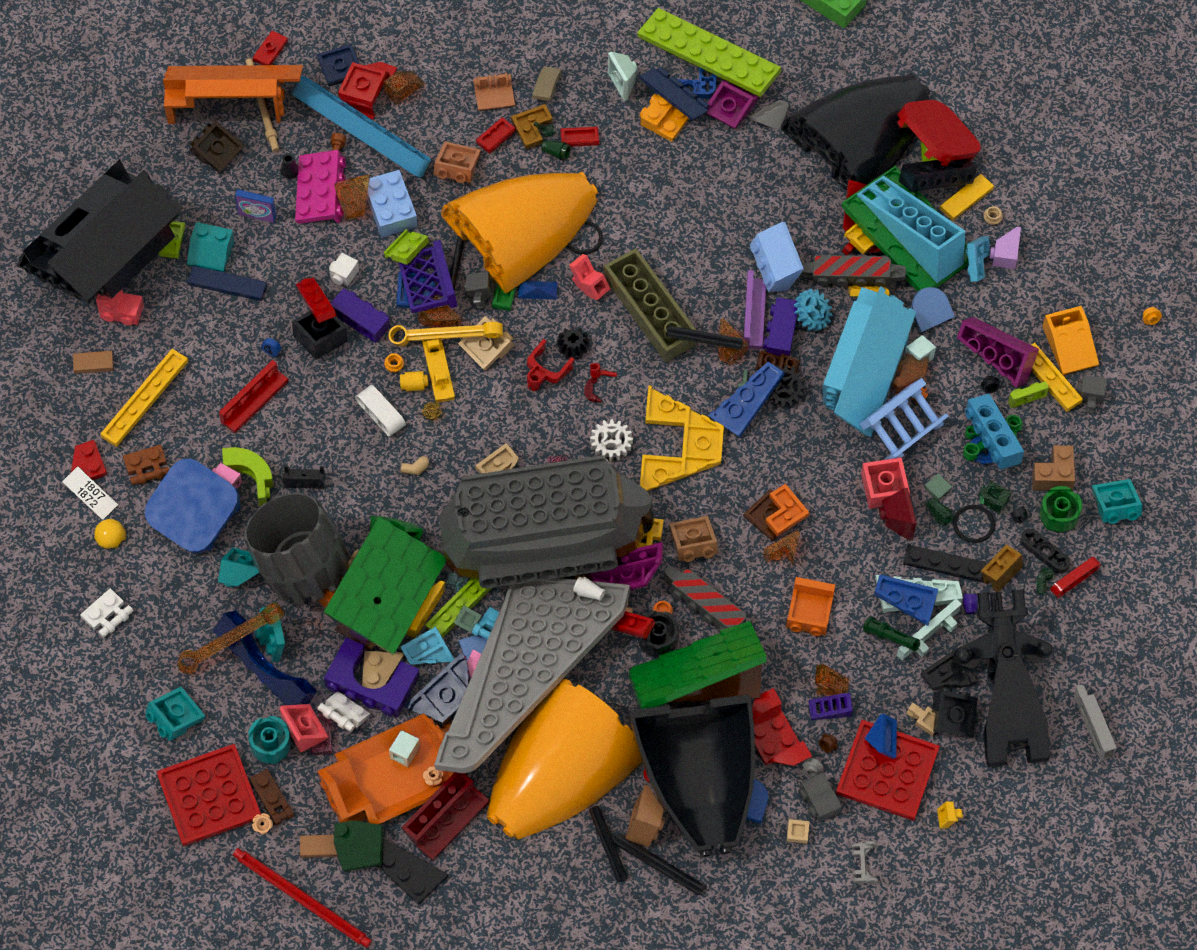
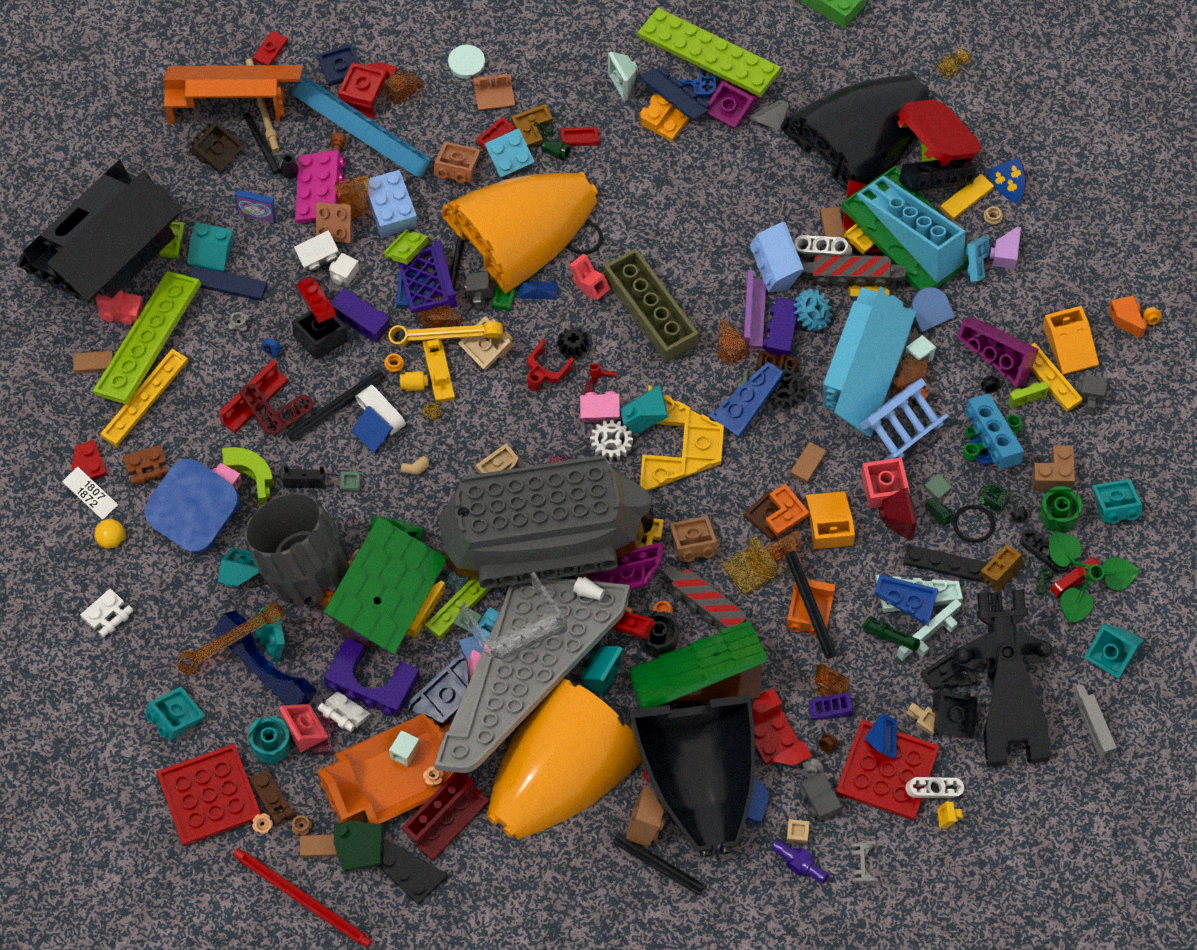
(147, 337): none -> lime plate
(238, 316): none -> light grey plate
(260, 141): none -> black bar
(275, 416): none -> dark red beam
(301, 820): none -> medium nougat plate
(317, 250): none -> white brick
(334, 406): none -> black axle
(335, 219): none -> nougat hinge
(350, 481): none -> sand green tile
(372, 429): none -> blue piece
(379, 668): tan wing -> none
(427, 648): medium azure wing -> none
(466, 61): none -> light aqua tile
(509, 153): none -> medium azure plate
(524, 636): none -> clear windscreen
(546, 83): dark tan slope -> none
(602, 407): none -> bright pink brick
(602, 669): none -> teal slope
(608, 844): black axle -> none
(645, 410): none -> teal slope
(704, 337): black axle -> none
(751, 567): none -> clear yellow bracket
(800, 861): none -> dark purple pin
(808, 462): none -> medium nougat tile
(810, 605): none -> black axle
(816, 242): none -> white beam
(830, 520): none -> light orange slope
(832, 222): none -> medium nougat tile
(926, 792): none -> white beam
(949, 66): none -> clear yellow plate
(970, 603): dark purple hose -> none
(1009, 179): none -> blue shield
(1076, 603): none -> green plant
(1113, 649): none -> teal slope
(1127, 316): none -> orange slope

